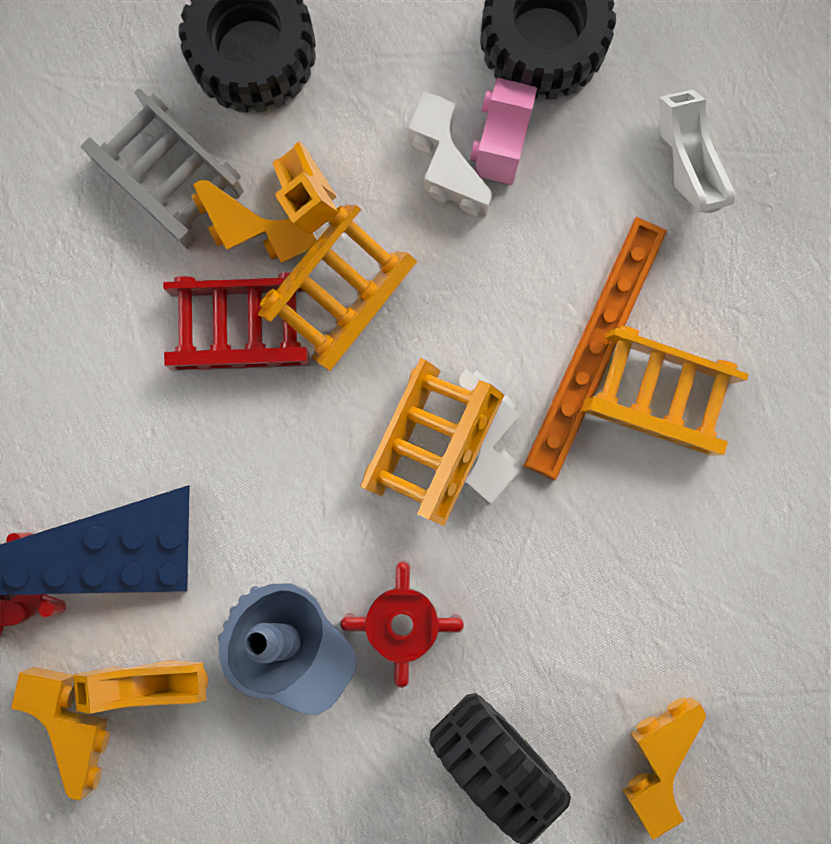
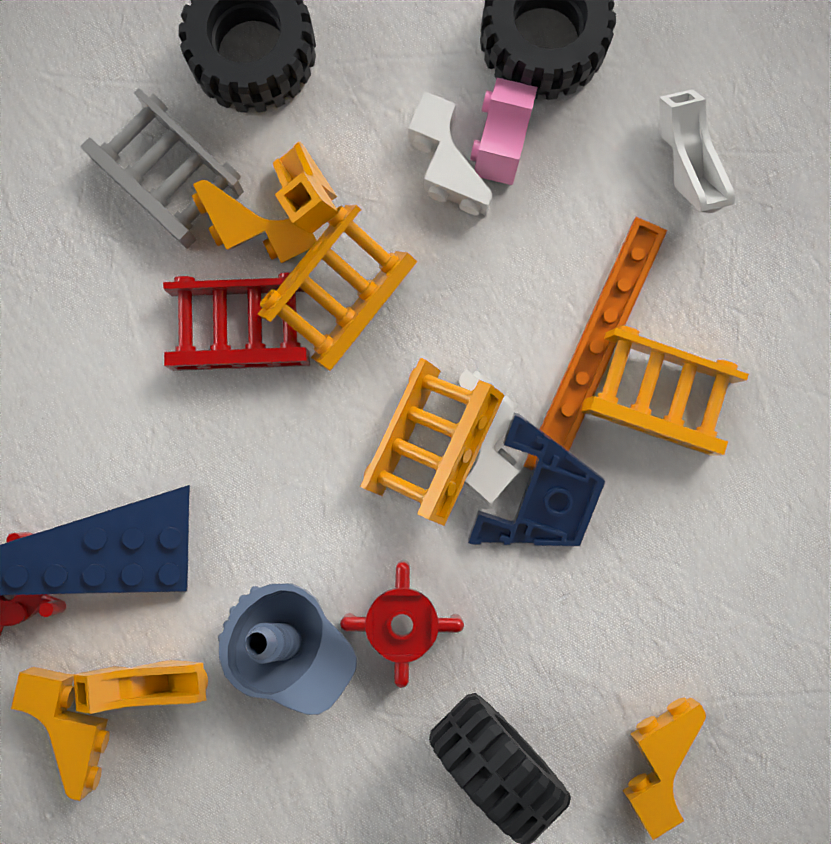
(556, 498): none -> dark blue wing

